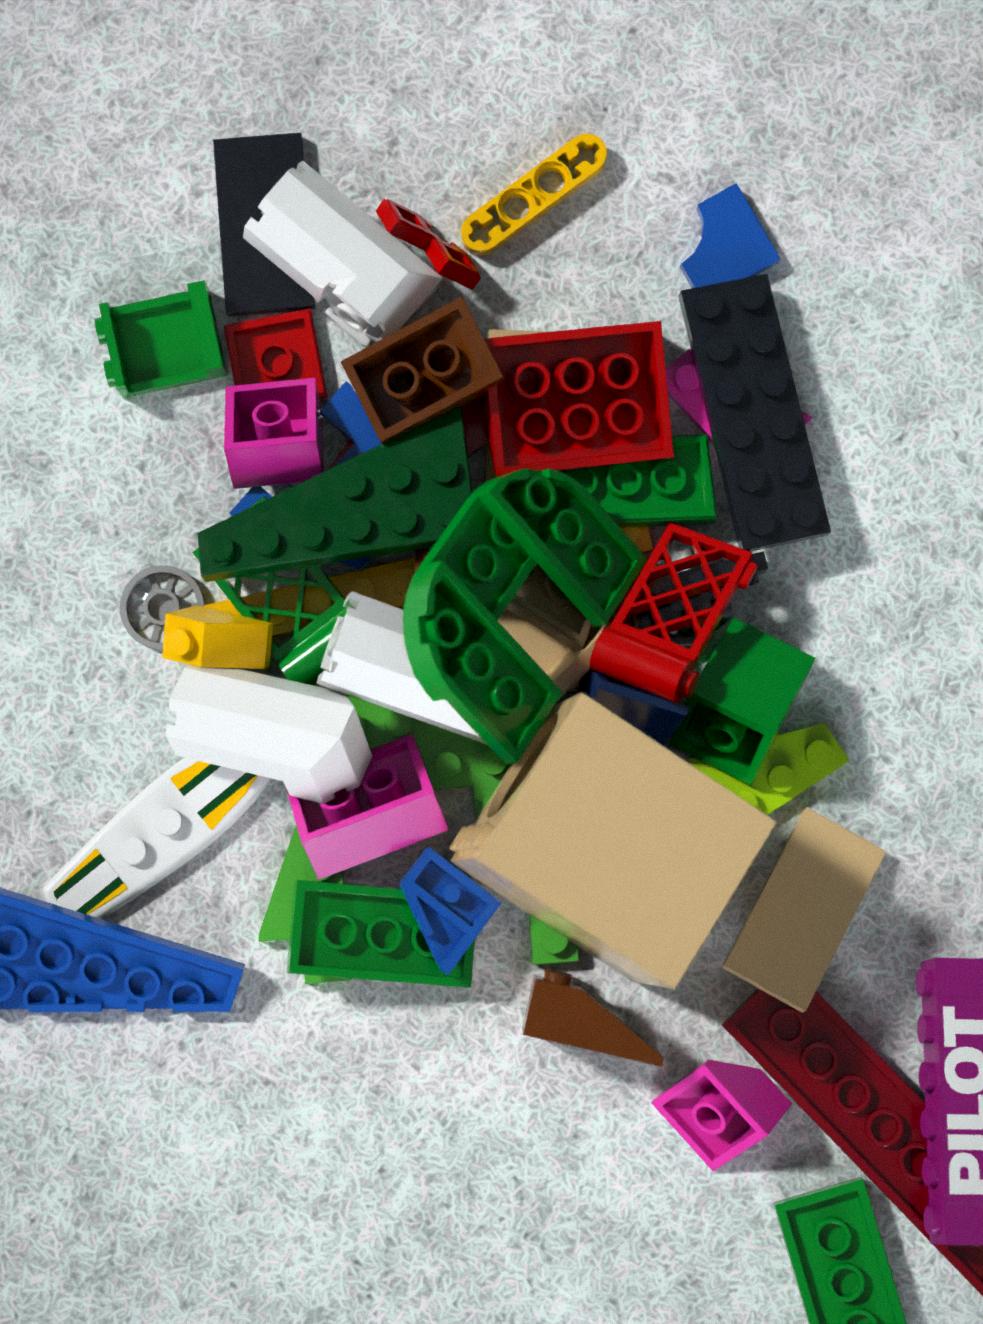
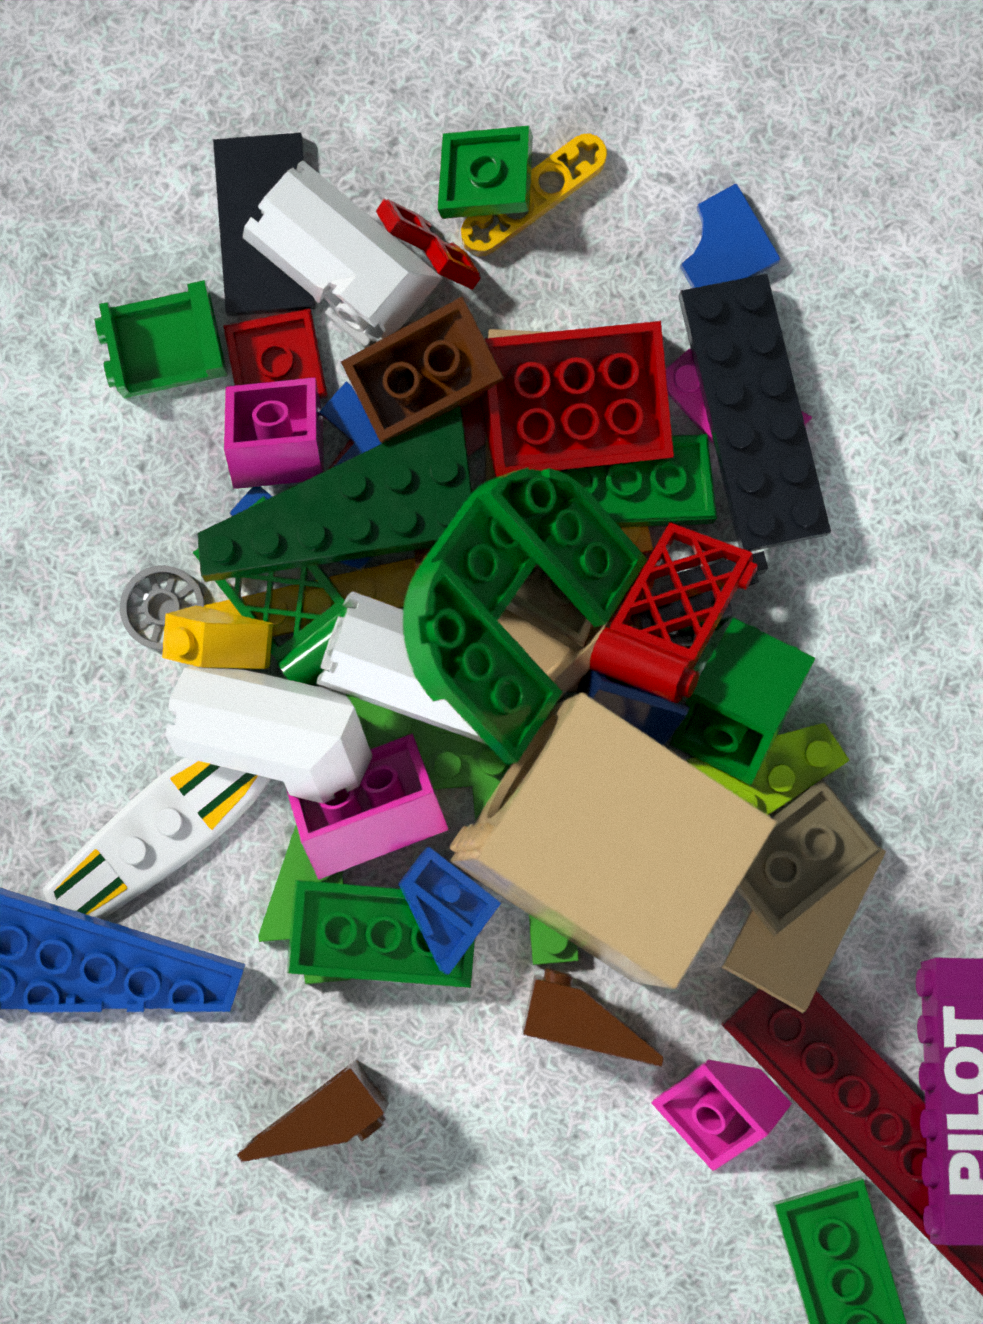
(327, 1117): none -> reddish brown slope
(485, 172): none -> green plate
(804, 857): none -> dark tan tile

